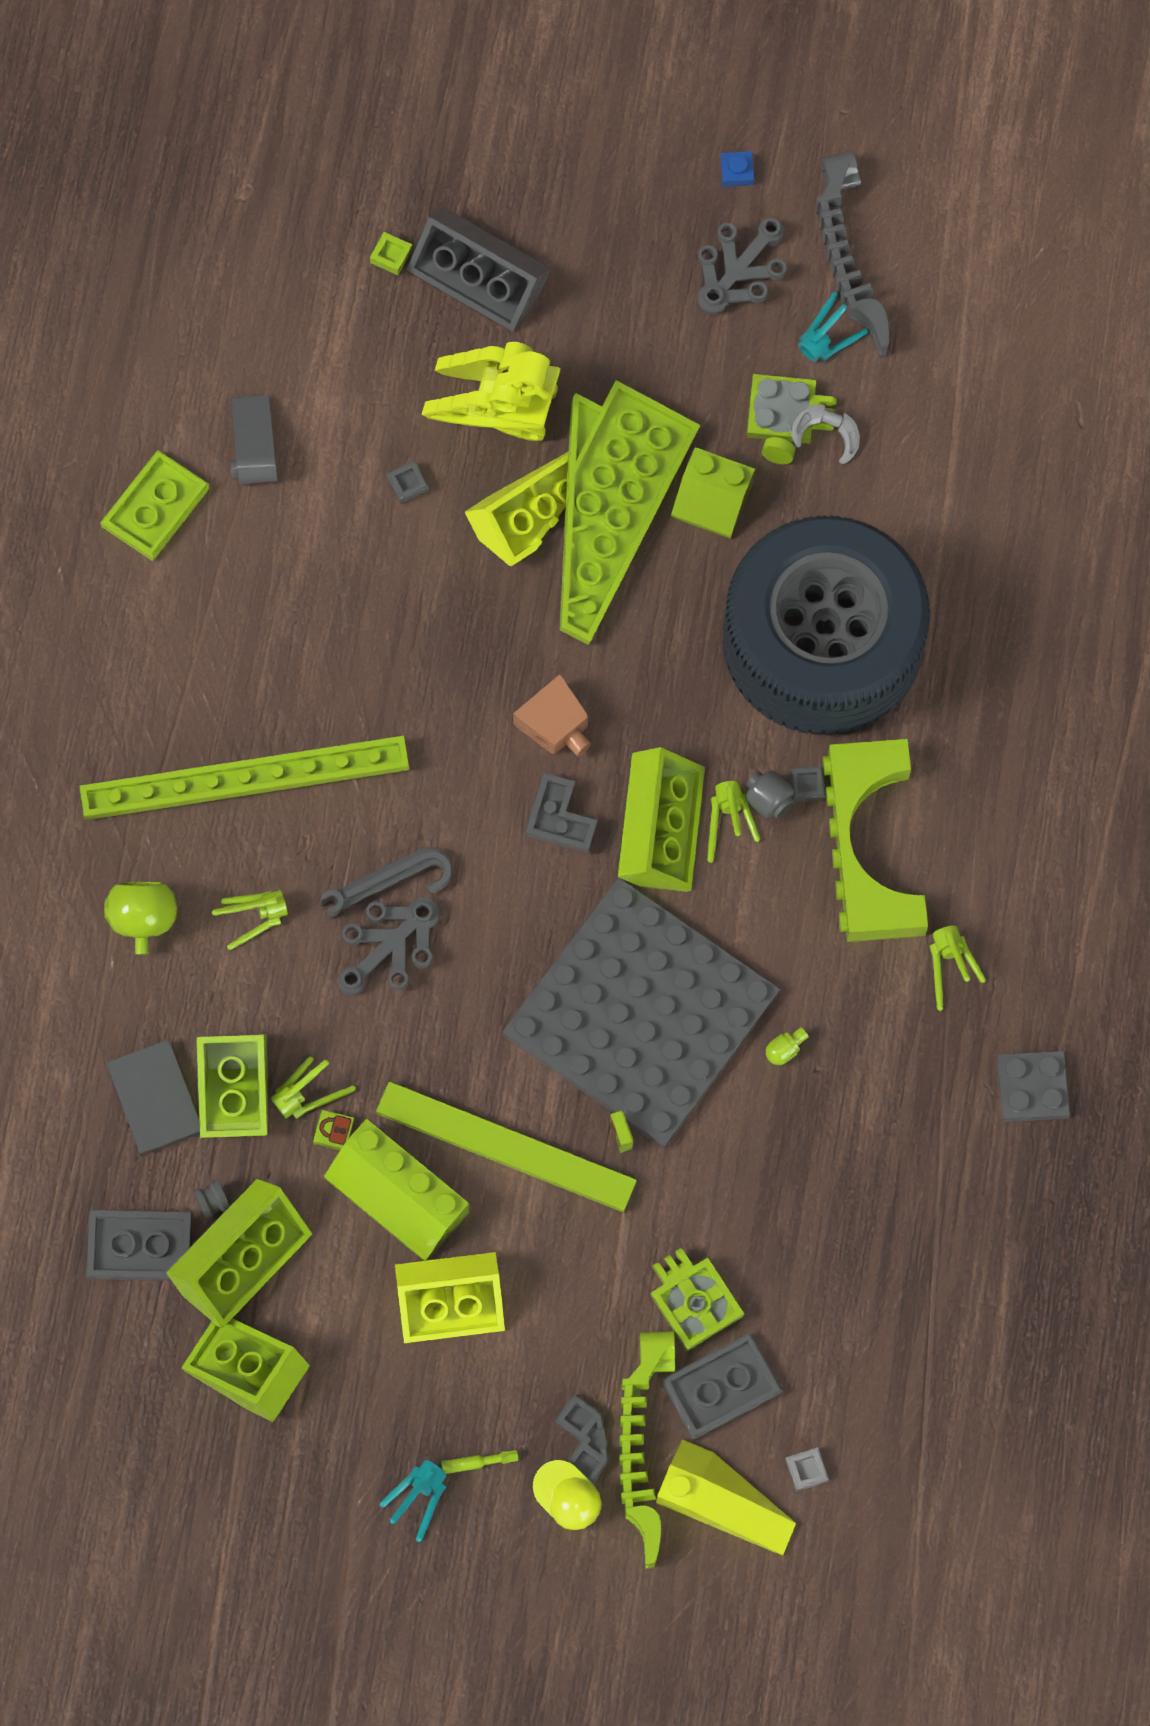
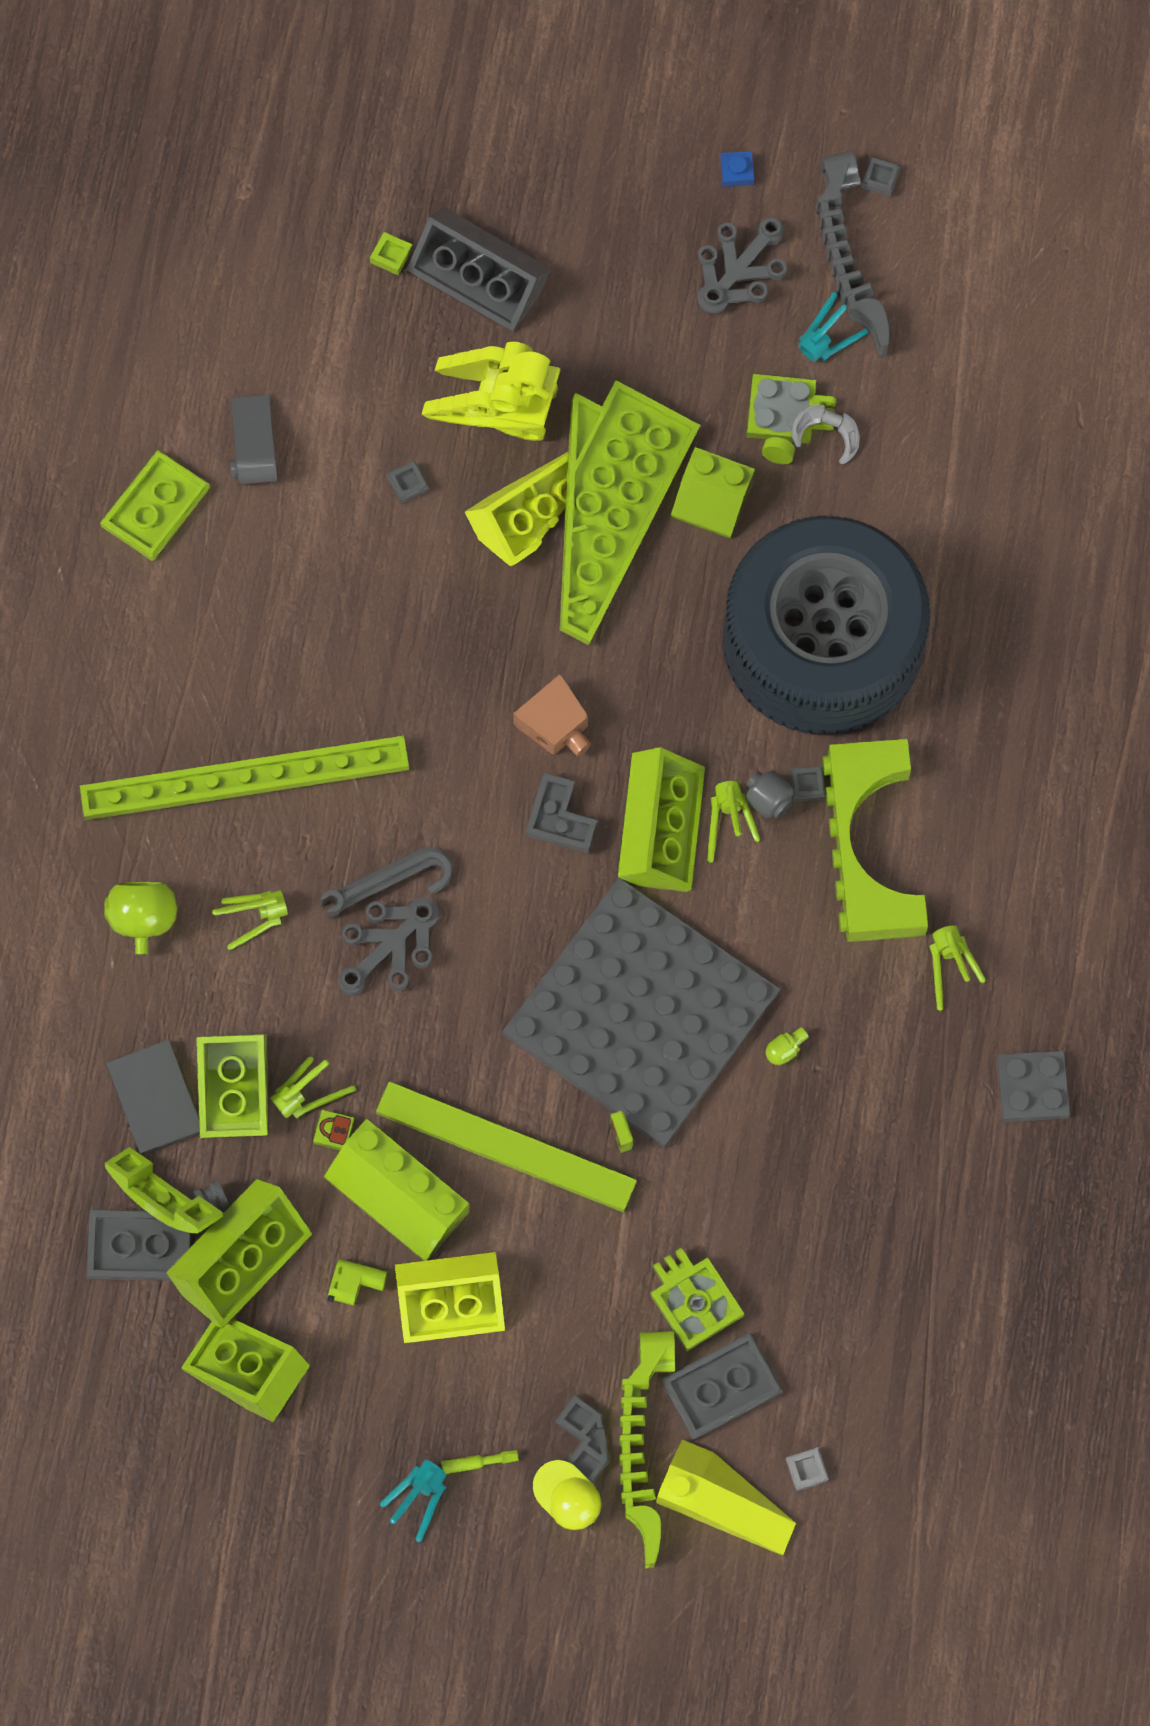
(157, 1197): none -> lime slope
(349, 1277): none -> lime piece
(880, 176): none -> dark grey tile

